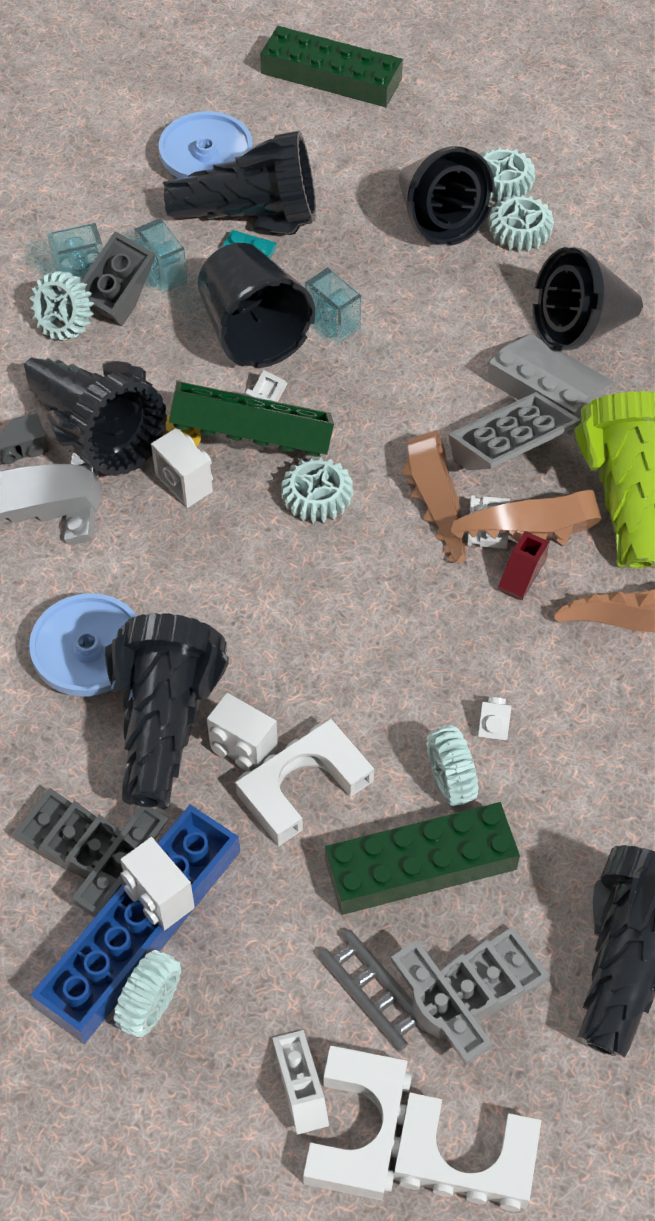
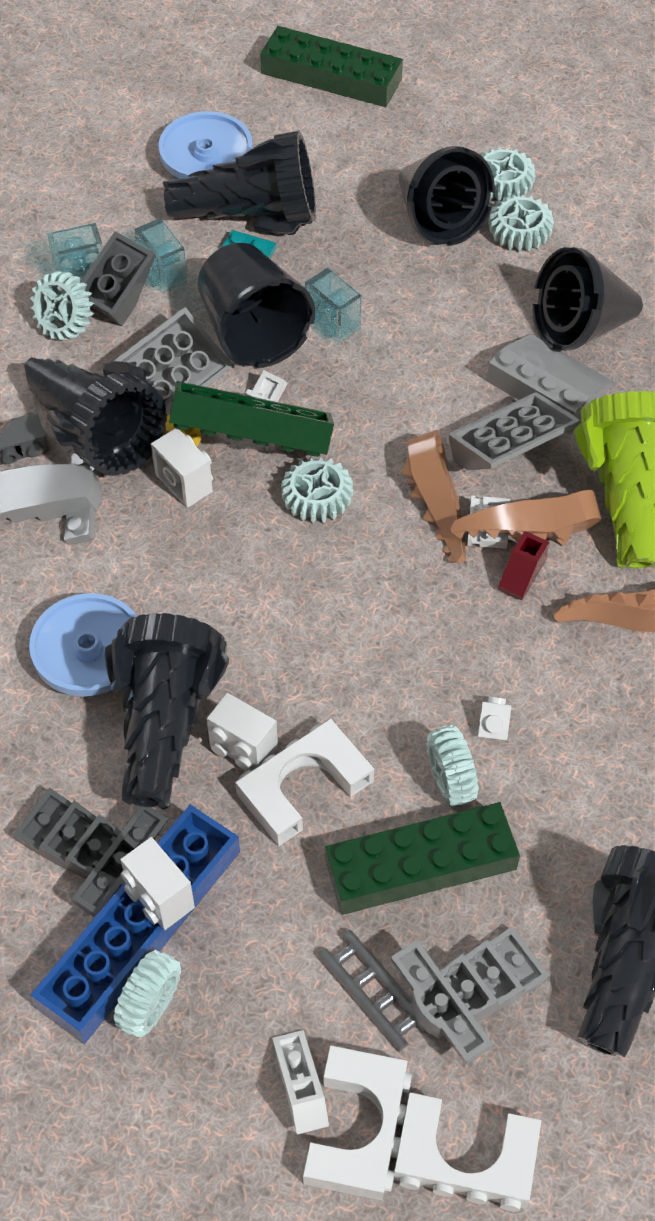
(180, 353): none -> light grey slope

